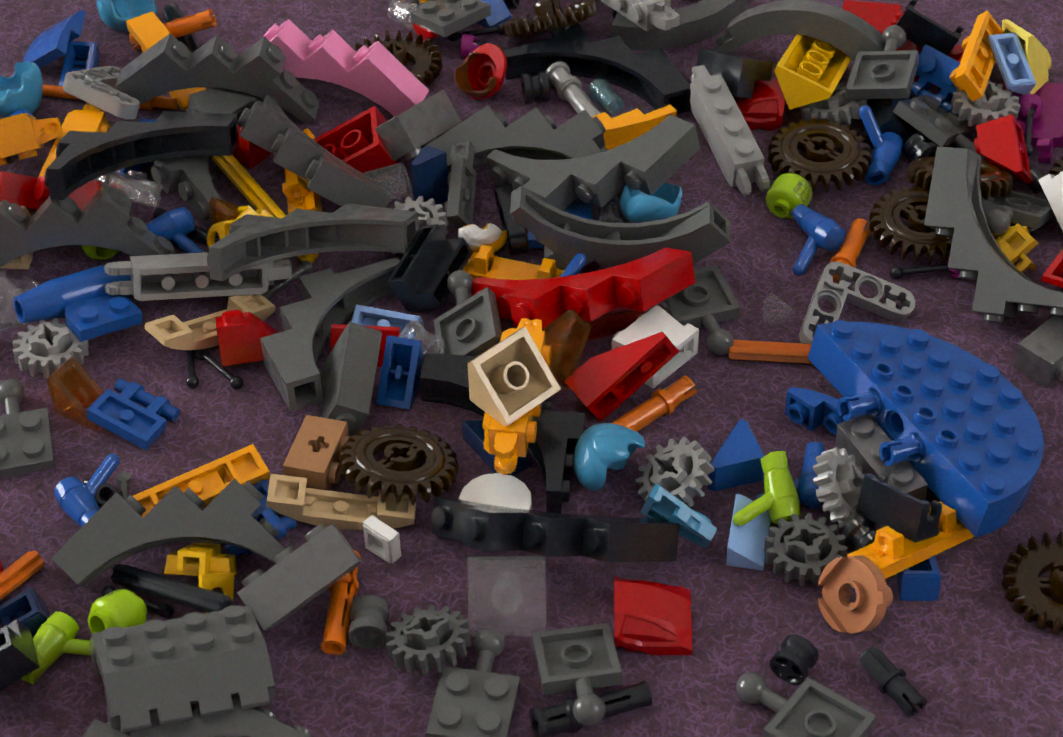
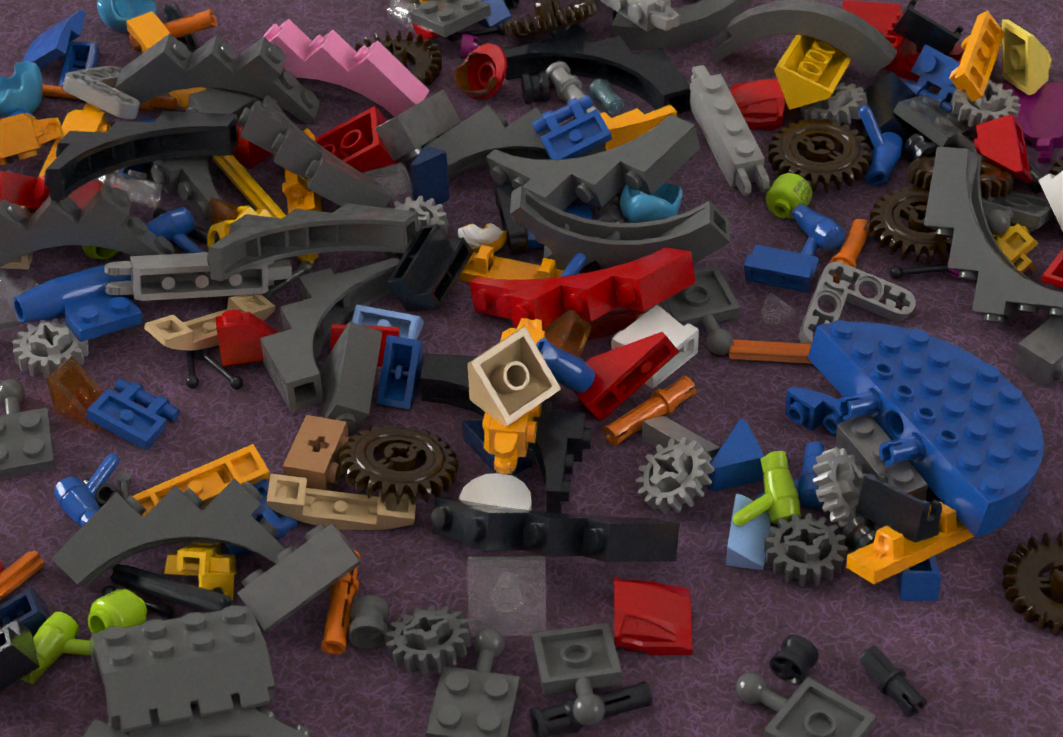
(381, 539): white tile -> none
(431, 342): clear bush -> none
(461, 185): dark grey hinge -> none
(473, 323): dark grey plate -> none
(567, 368): none -> blue piece
(576, 136): none -> blue plate
(603, 448): dark azure piece -> none
(661, 429): none -> light grey slope
(667, 507): dark azure wing -> none
(737, 70): black piece -> none
(781, 268): none -> blue panel
(871, 593): nougat plate -> none
(886, 72): dark grey plate -> none
(1012, 62): light blue slope -> none
(1030, 114): hinge -> none

